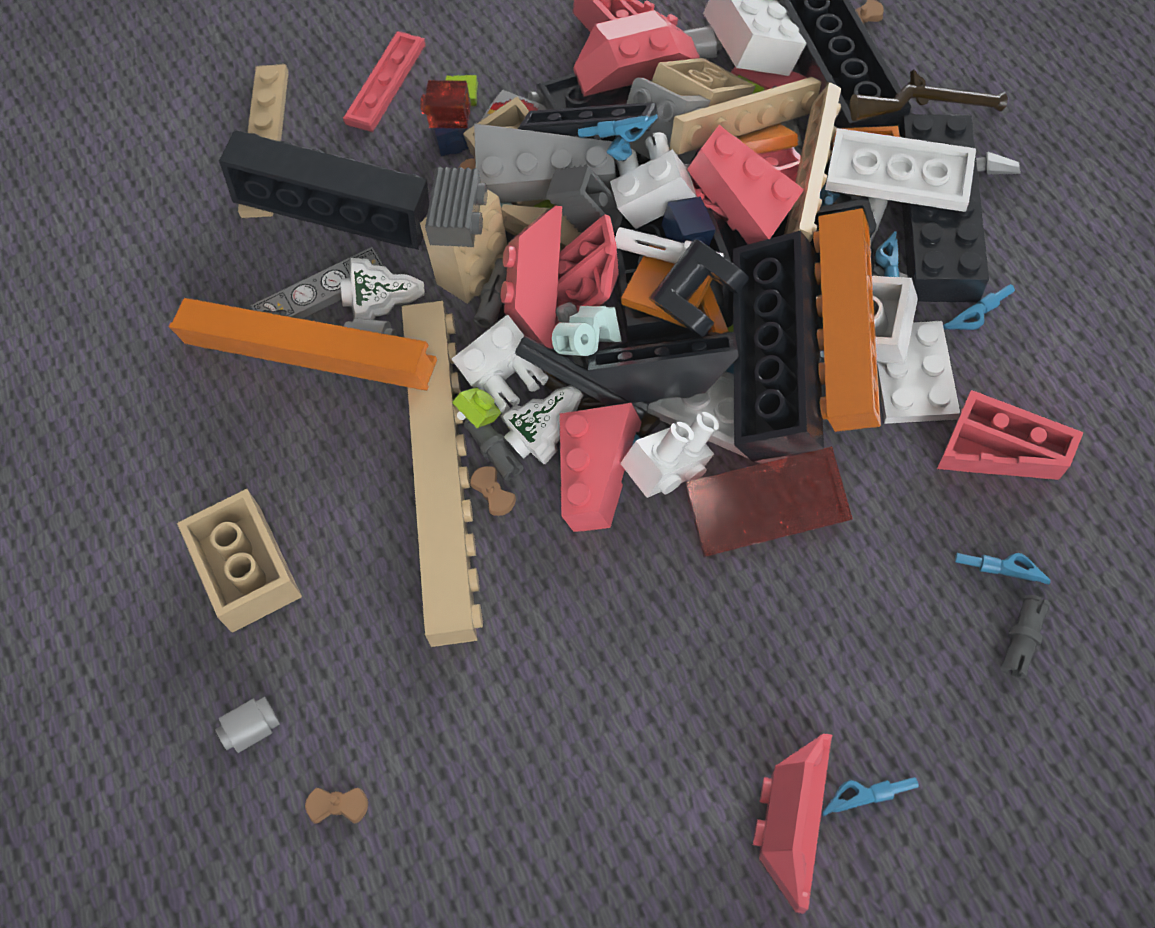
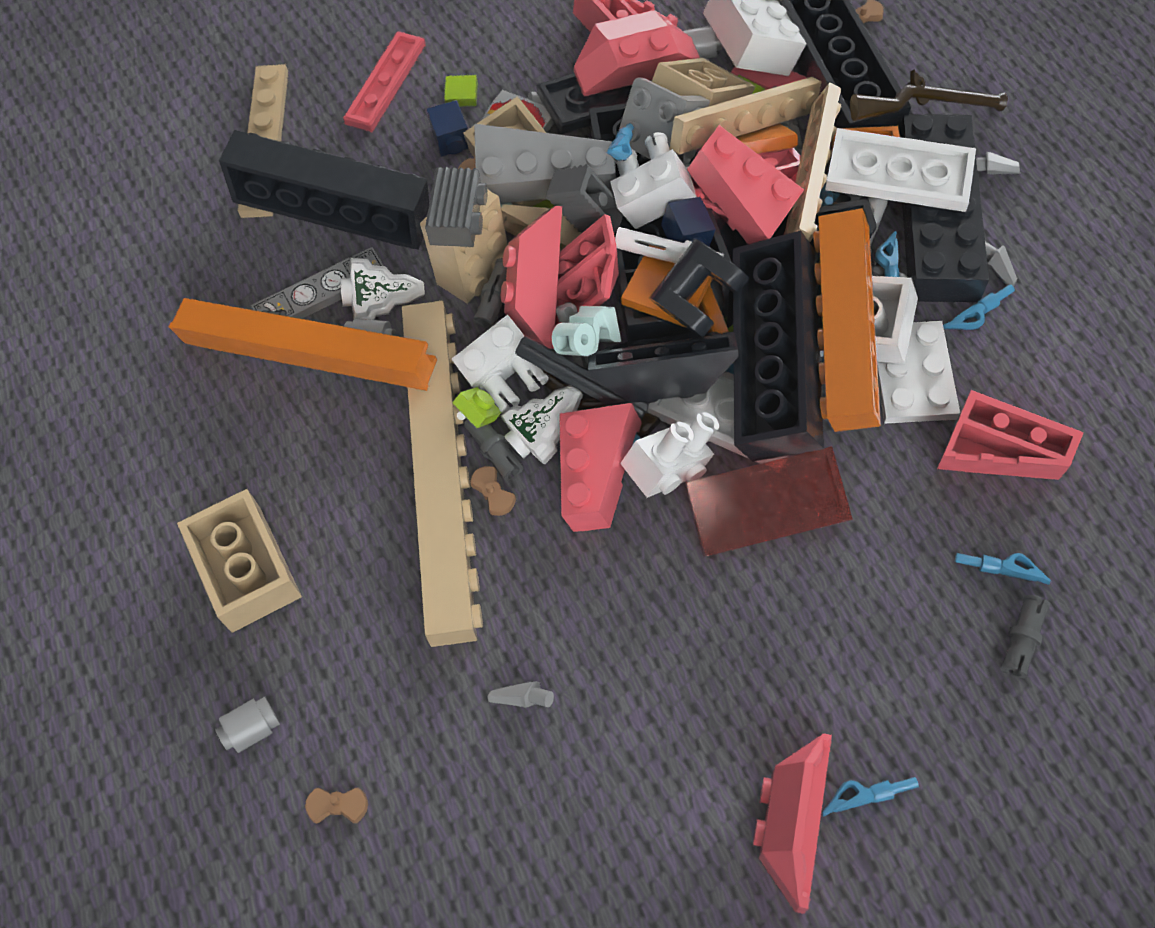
(446, 104): clear red brick -> none
(522, 695): none -> light grey bar
(569, 120): black tile -> none
(620, 127): dark azure hand -> none
(1001, 264): none -> light grey bar

